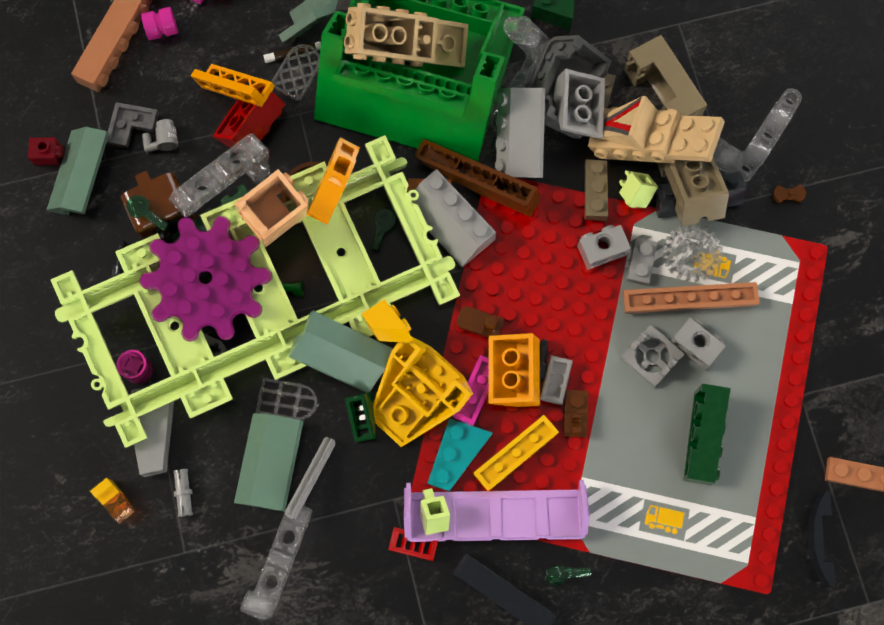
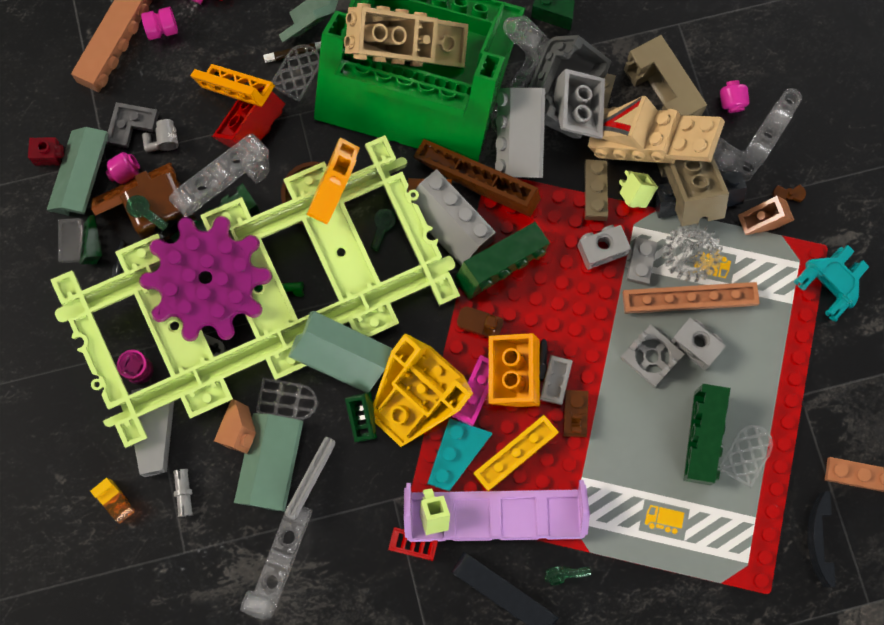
(69, 240): none -> clear tile
(91, 246): none -> dark green slope
(112, 197): none -> dark orange tile
(122, 168): none -> dark pink head
(236, 428): none -> nougat slope
(266, 212): light nougat container -> none
(386, 324): yellow slope -> none
(501, 260): none -> dark green wedge
(734, 97): none -> dark pink head
(765, 456): none -> clear window
(766, 216): none -> nougat slope
(837, 278): none -> teal connector

